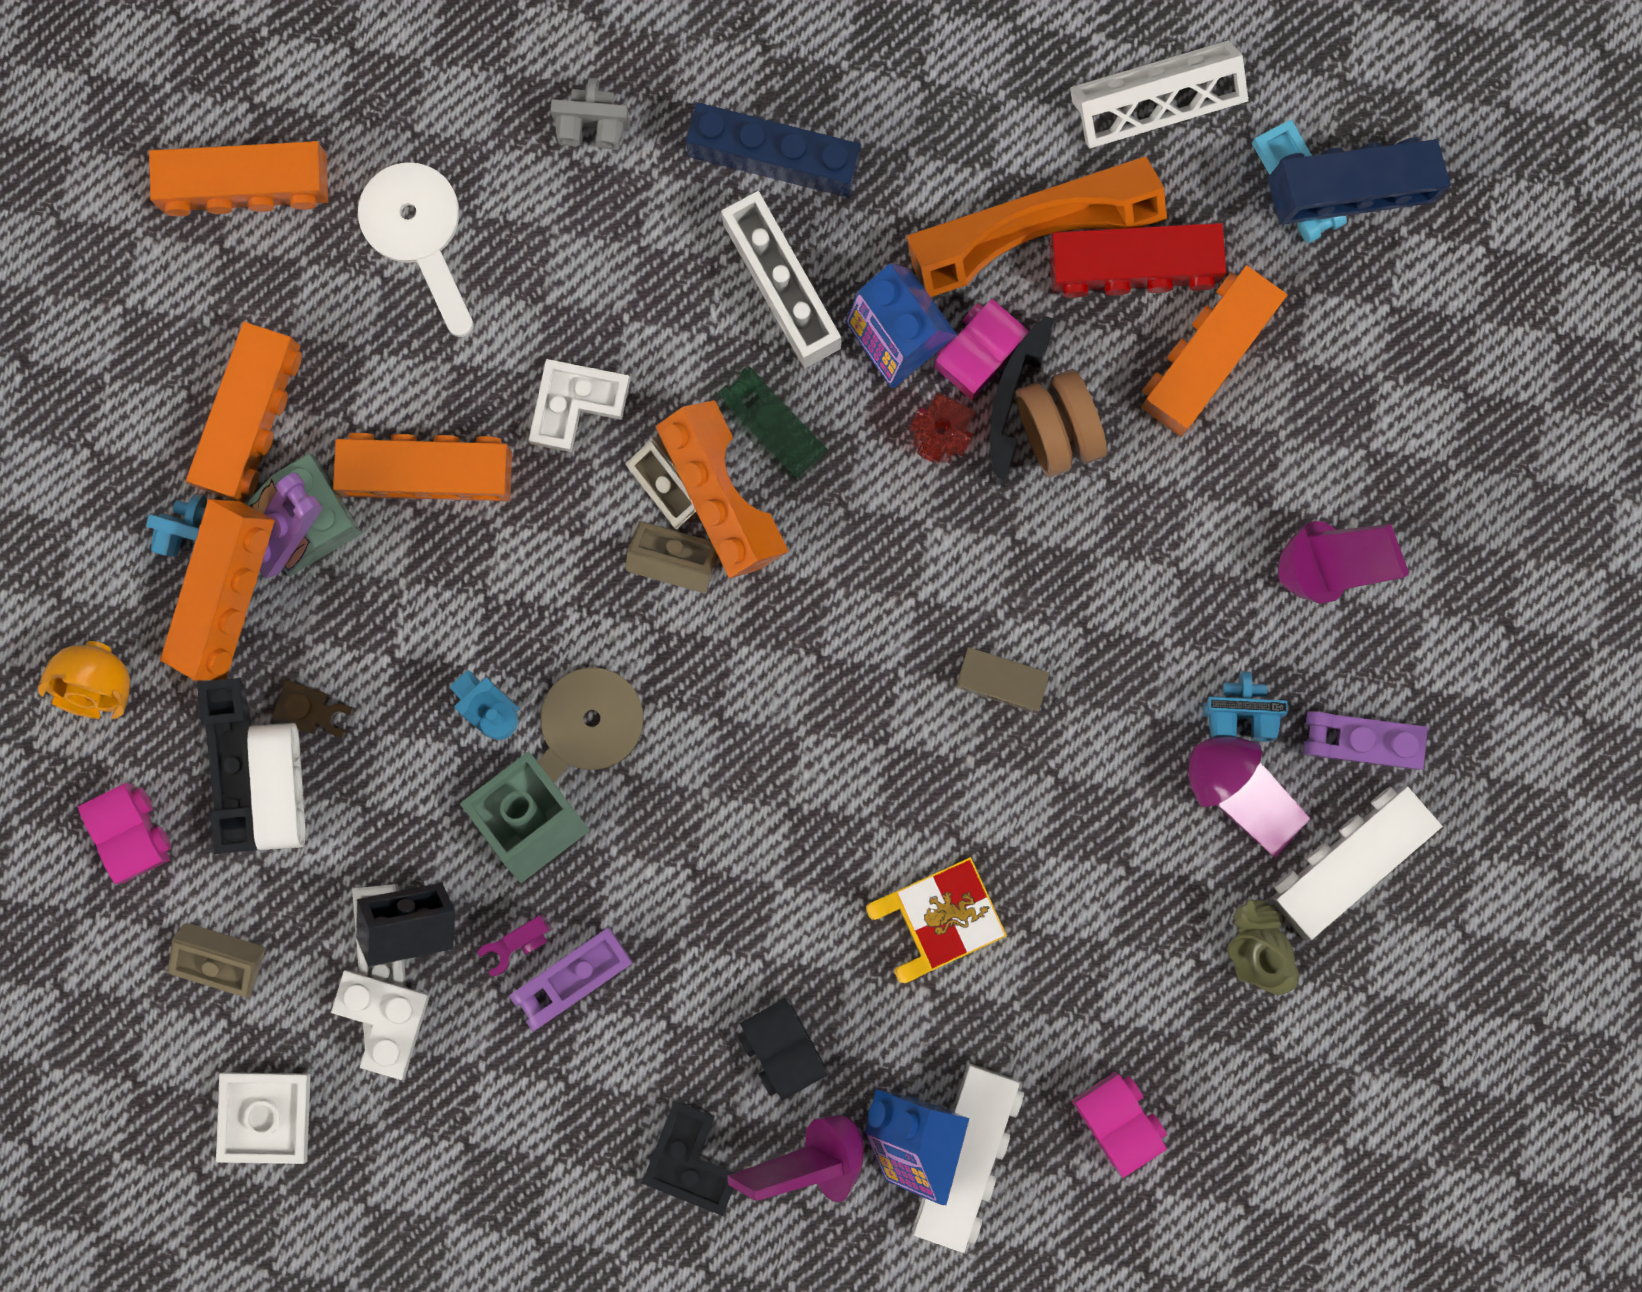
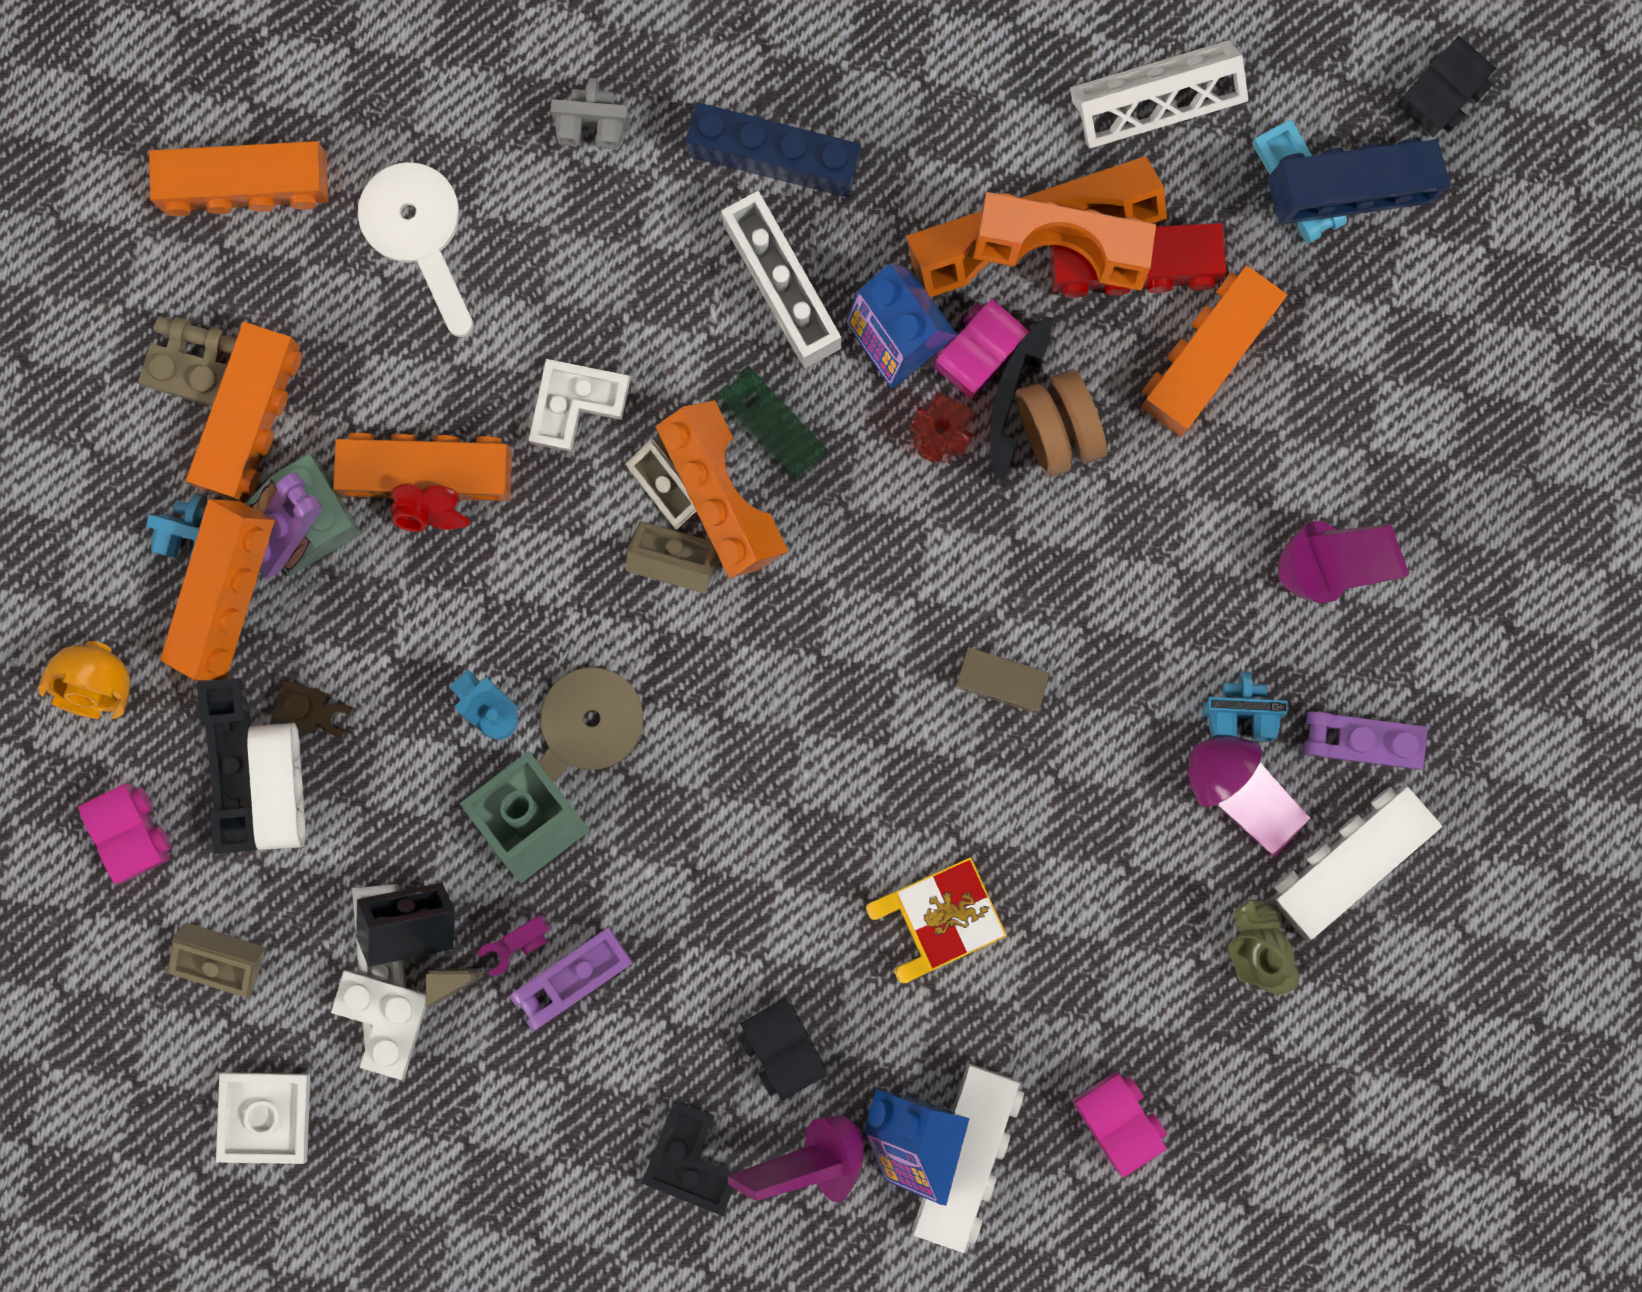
(183, 374): none -> dark tan plate
(432, 506): none -> red plate
(447, 982): none -> dark tan slope
(1113, 245): none -> orange arch
(1446, 86): none -> black brick

